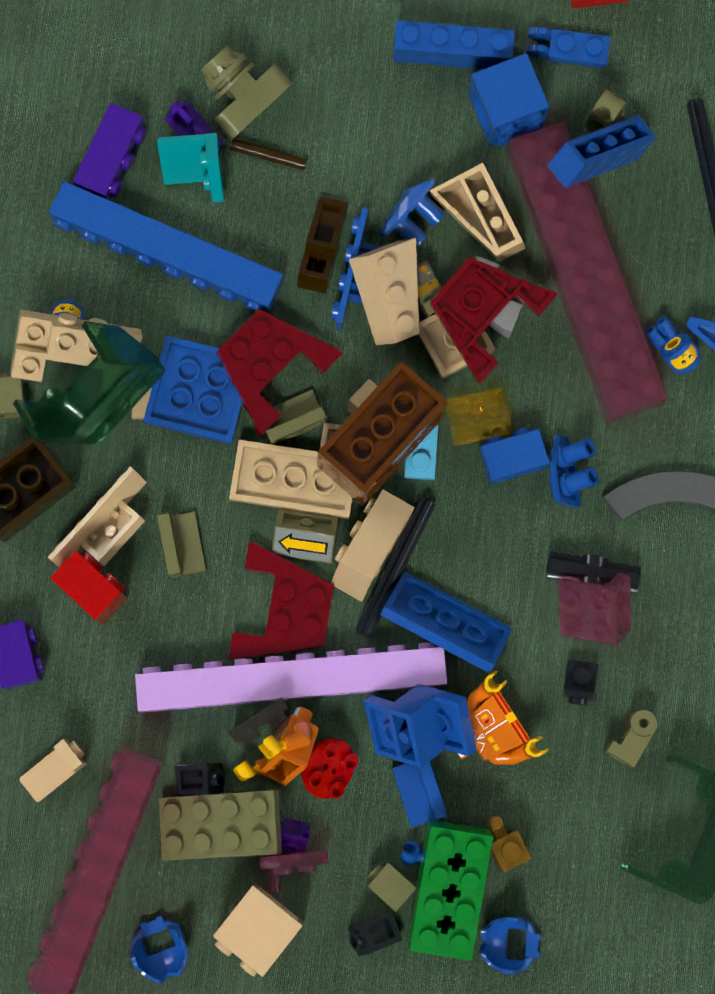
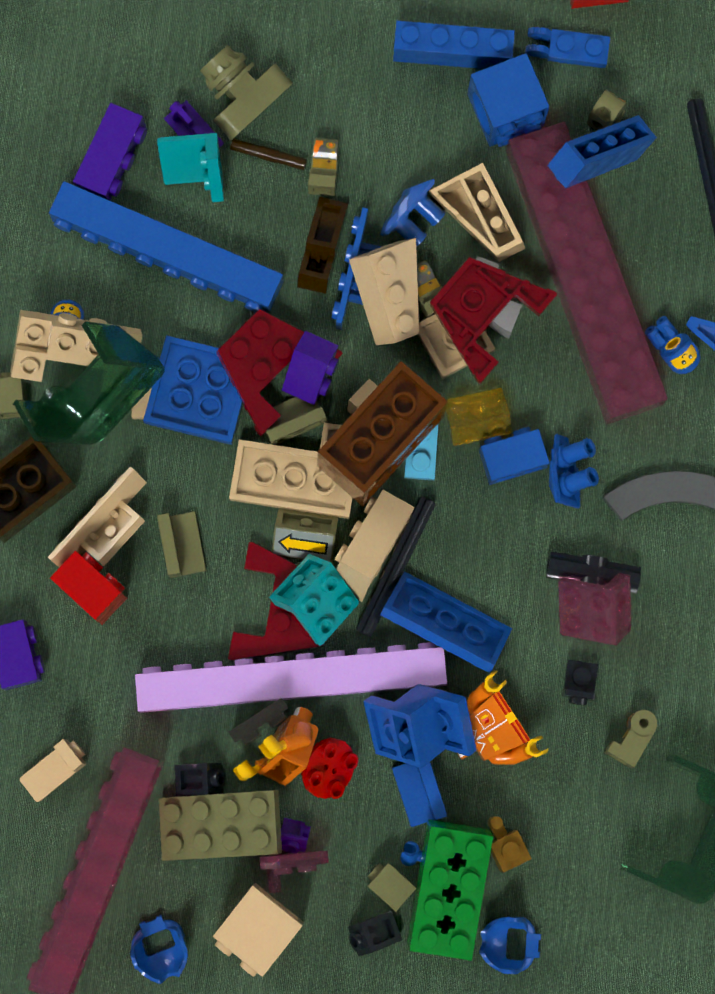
(310, 367): none -> dark purple brick
(316, 597): none -> teal bracket
(323, 167): none -> olive leg

